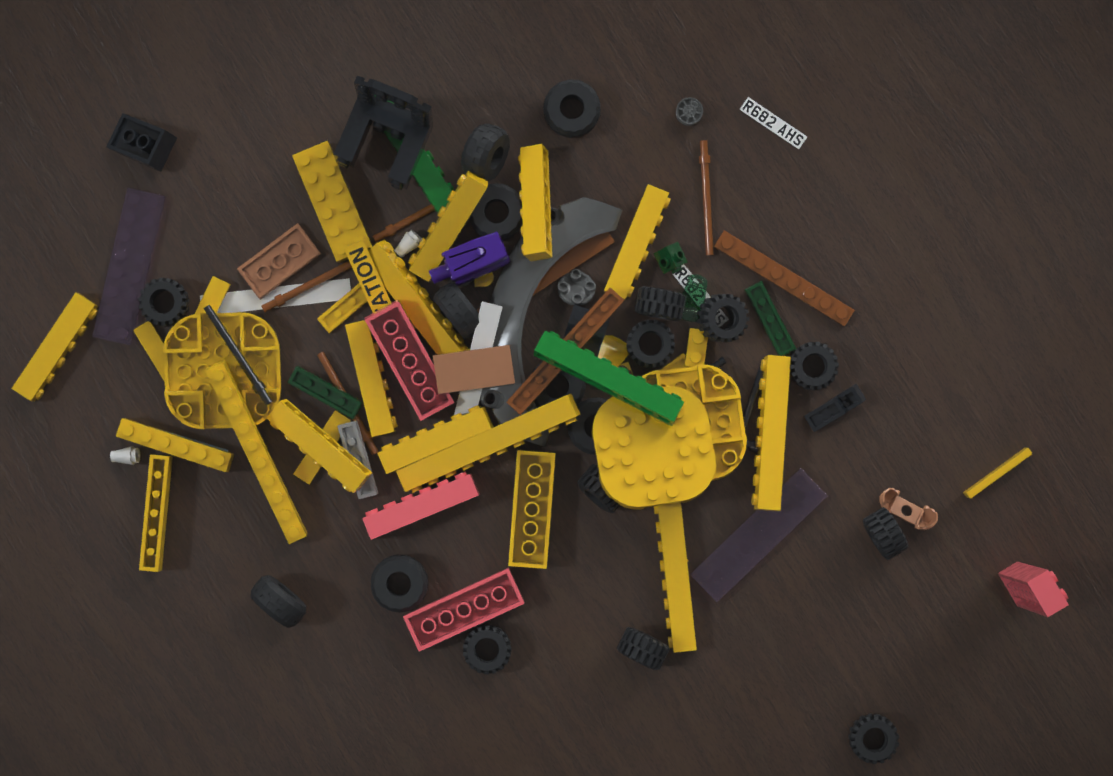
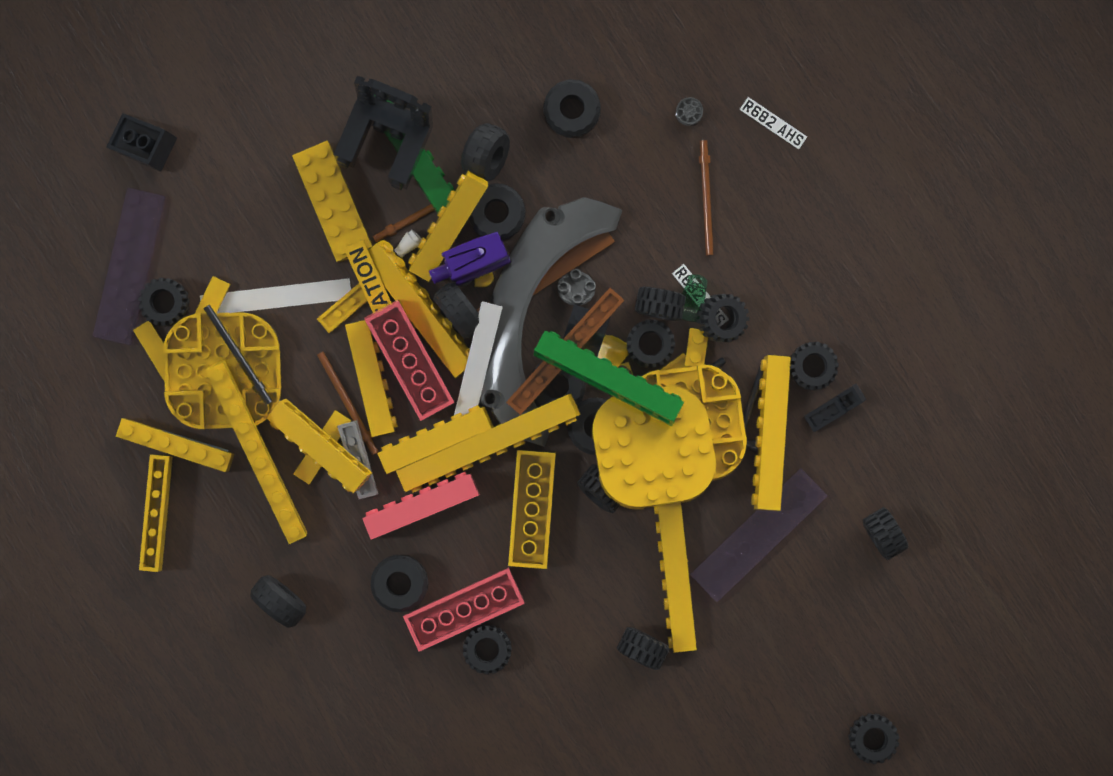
(55, 346): yellow brick -> none
(126, 455): white cone -> none
(279, 261): nougat tile -> none
(280, 300): dark orange bar -> none
(325, 392): dark green tile -> none
(474, 369): nougat tile -> none
(535, 202): yellow brick -> none
(637, 240): yellow brick -> none
(671, 258): dark green brick -> none
(770, 319): dark green tile -> none
(784, 278): dark orange plate -> none
(920, 518): nougat piece -> none
(997, 473): yellow tile -> none
(1034, 588): coral brick -> none

